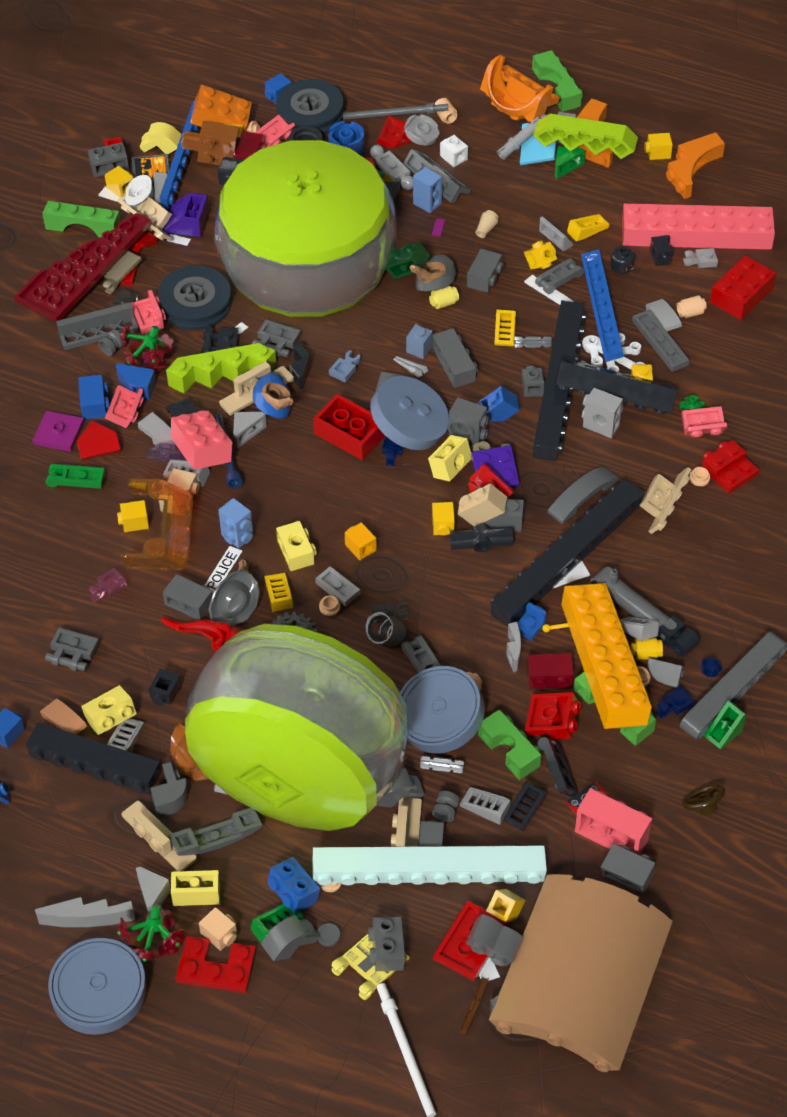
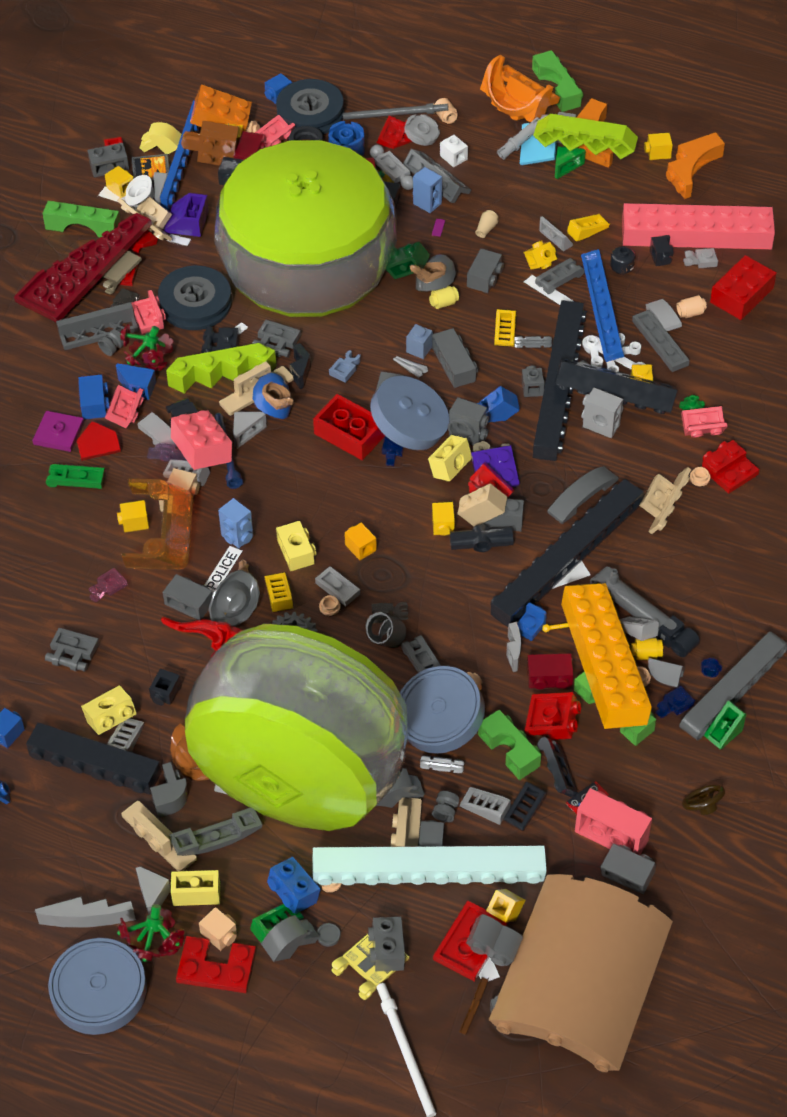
(63, 717): nougat slope -> none

